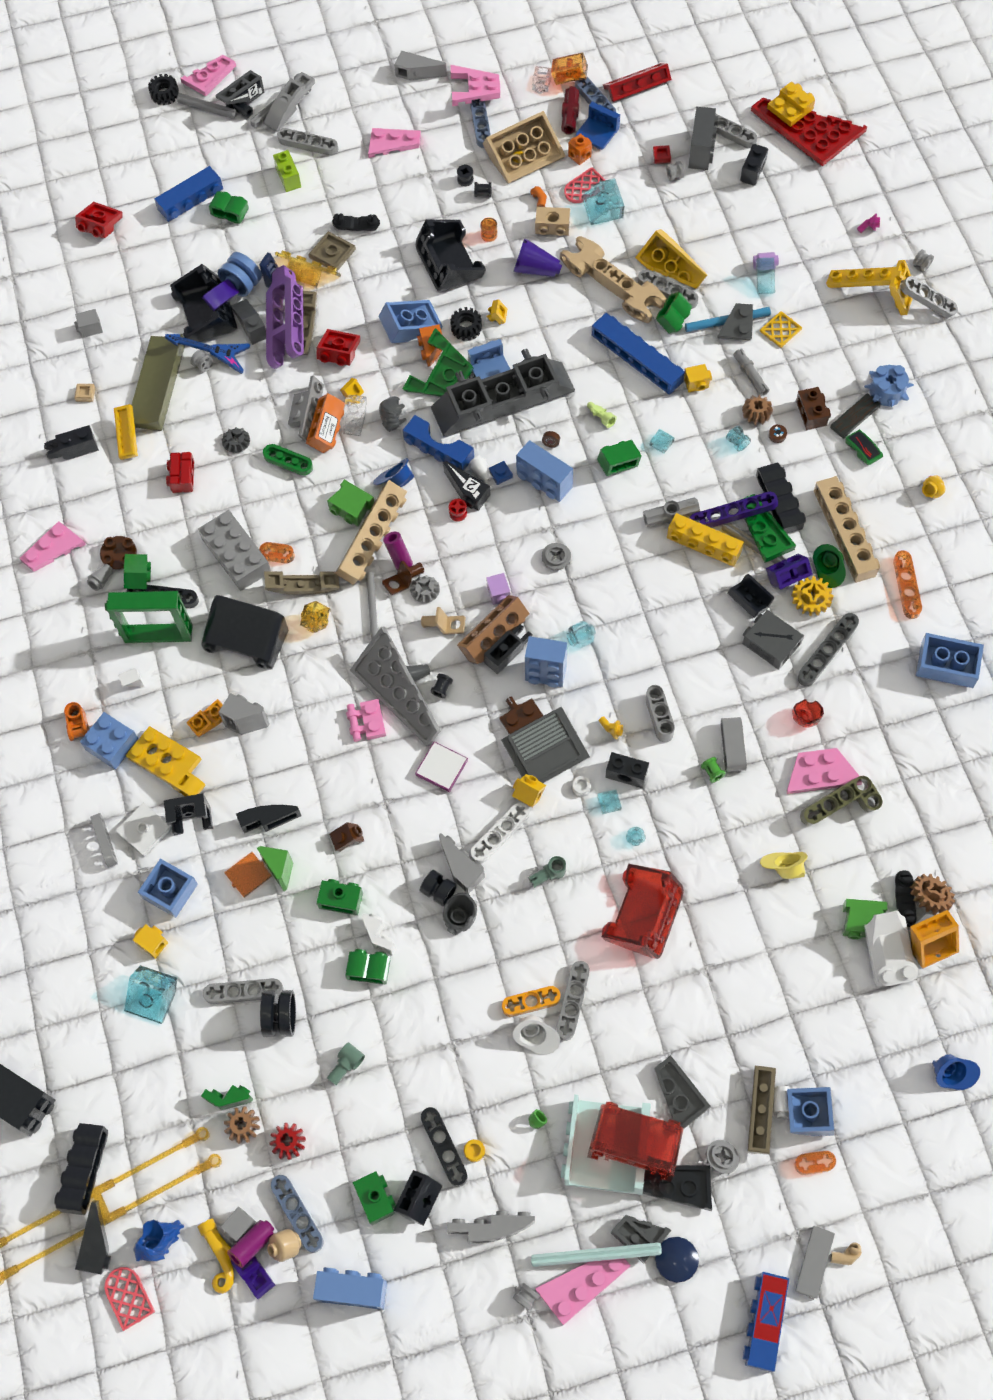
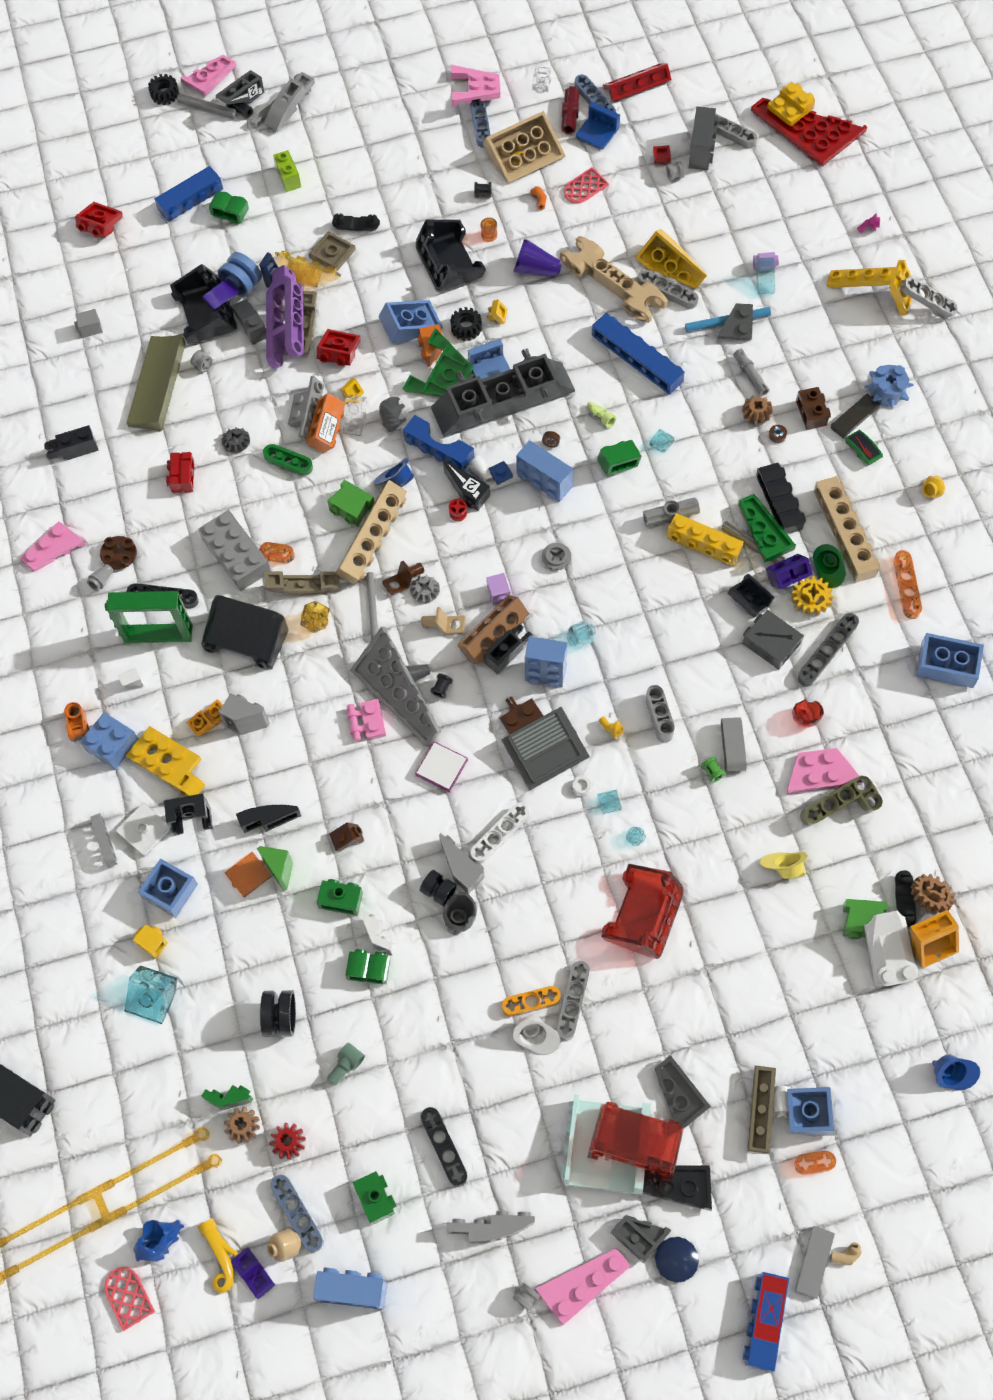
(82, 1169): black brick -> none
(84, 392): tan tile -> none
(94, 1246): black slope -> none
(125, 432): yellow plate -> none
(136, 571): green brick -> none
(223, 352): blue piece -> none
(237, 1225): light grey brick -> none
(243, 987): light grey beam -> none
(251, 1243): magenta brick -> none
(285, 135): light grey beam -> none
(393, 139): bright pink wing -> none
(397, 549): magenta brick -> none
(418, 67): light grey slope -> none
(418, 1197): black brick -> none
(465, 175): black wheel -> none
(474, 1150): yellow tile -> none
(528, 790): yellow brick -> none
(537, 1119): bright green hinge -> none
(548, 872): sand green pin -> none
(552, 221): tan brick -> none
(569, 68): clear orange brick -> none
(579, 149): orange brick -> none
(597, 1254): light aqua axle -> none
(603, 202): clear light blue slope -> none
(627, 770): black brick -> none
(674, 312): green brick -> none
(697, 378): yellow brick -> none
(728, 1151): light grey gear -> none
(738, 438): clear light blue wheel -> none
(742, 512): dark purple beam -> none
(754, 164): black brick -> none
(790, 321): yellow window -> none
(923, 260): light grey wheel -> none

